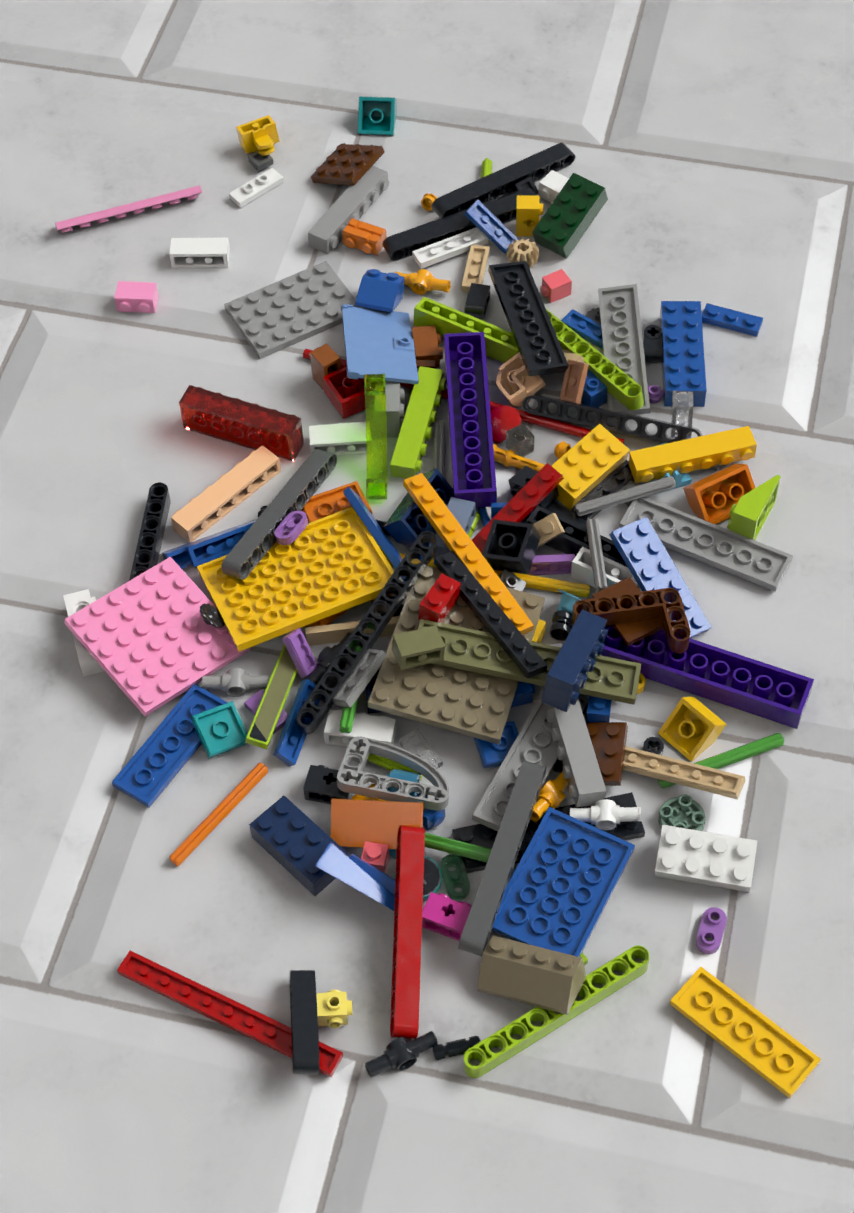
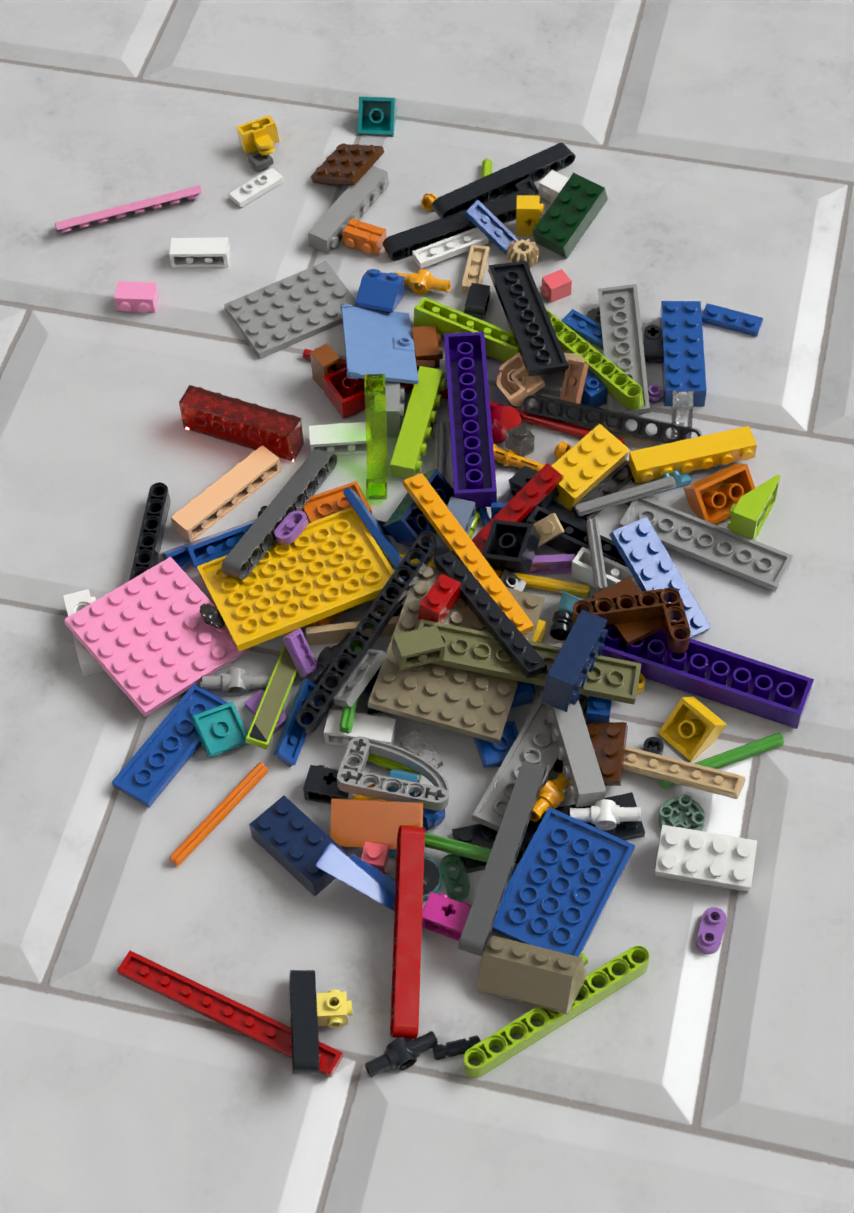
(745, 1032): yellow plate -> none

